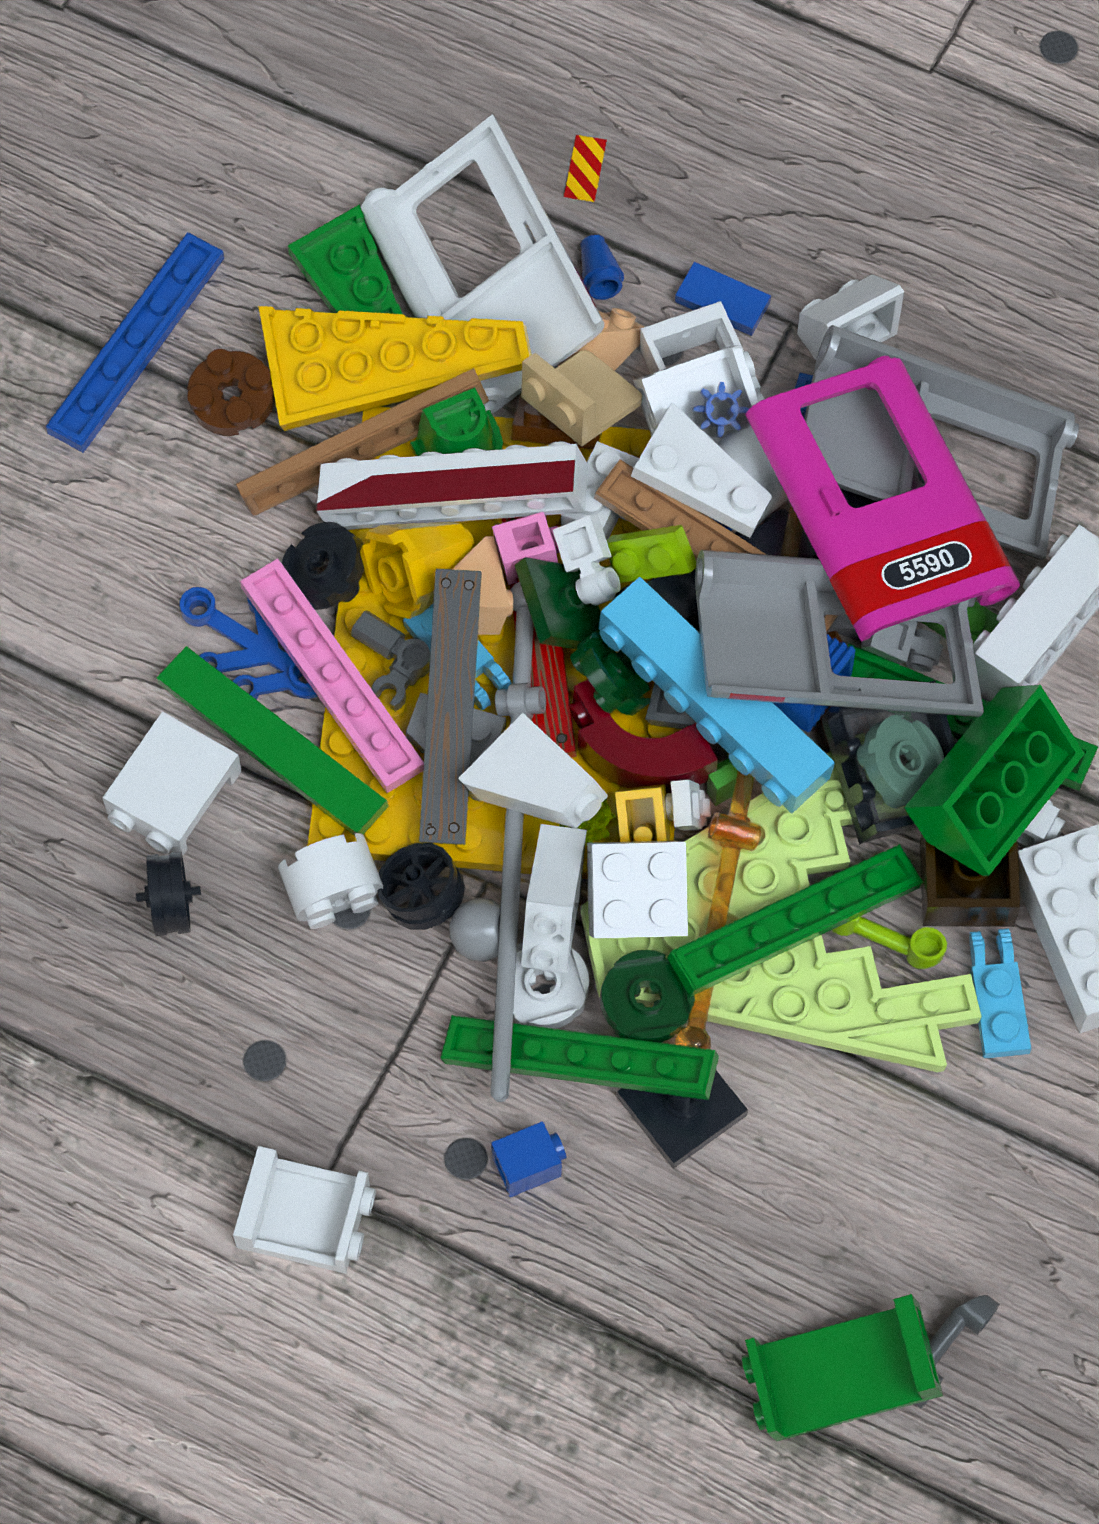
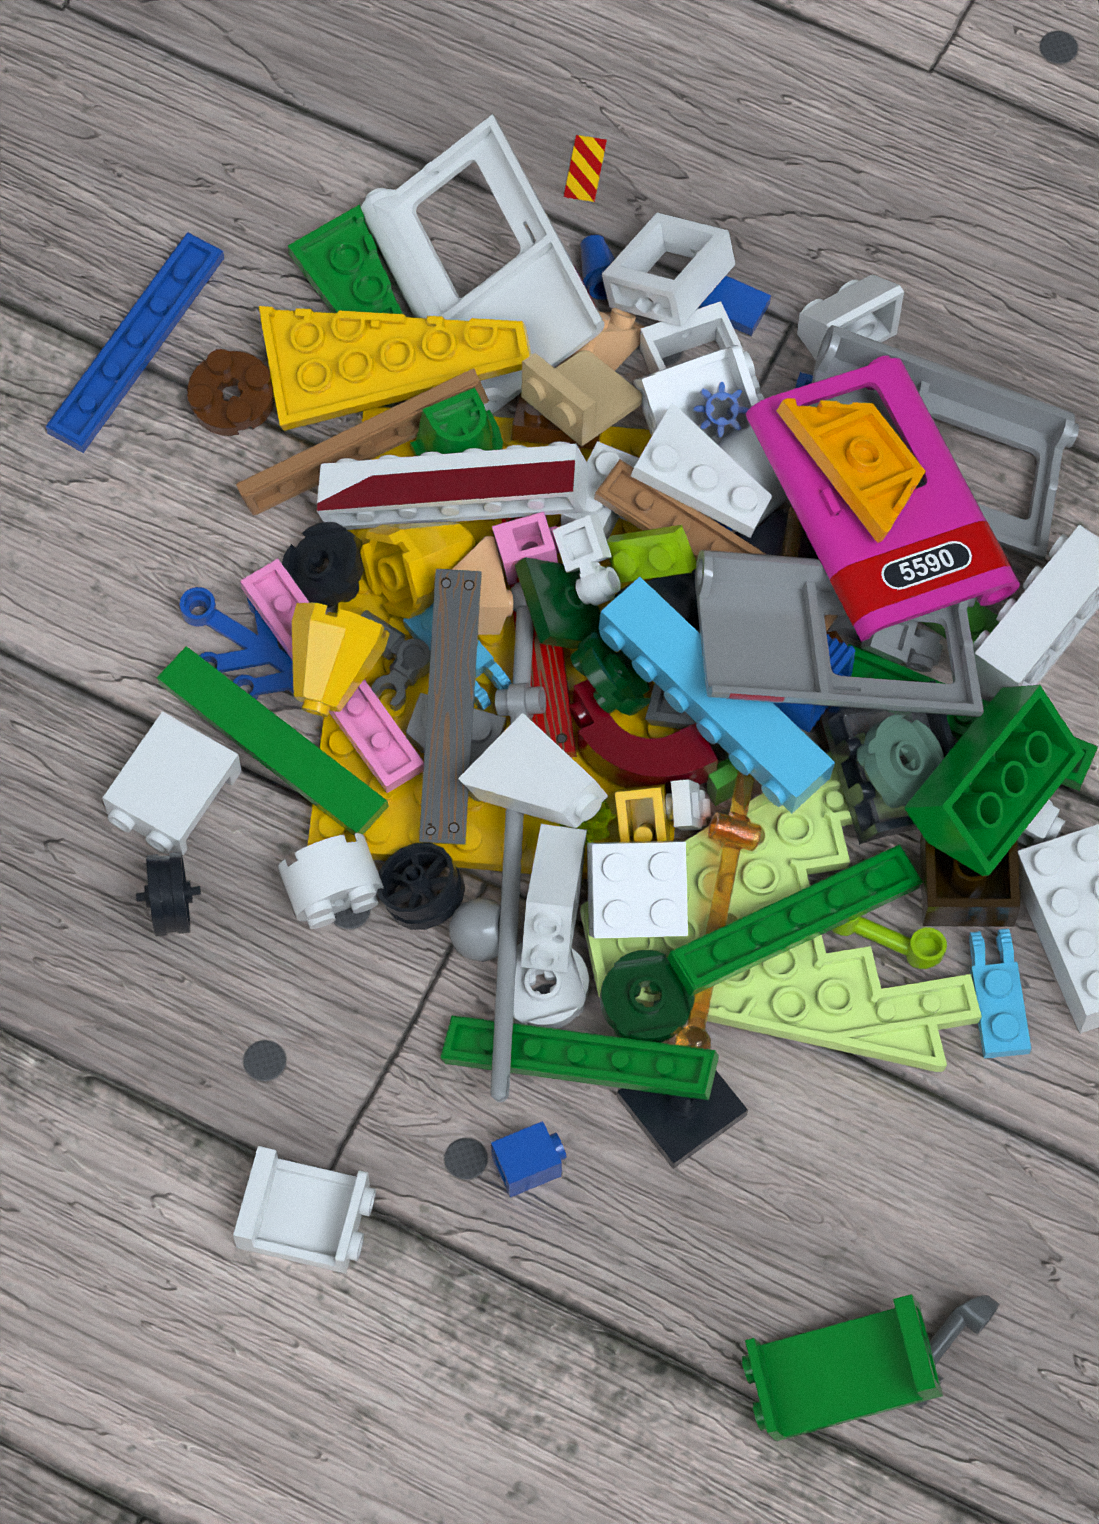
(332, 655): none -> yellow cone
(674, 301): none -> white window
(858, 457): none -> light orange wing

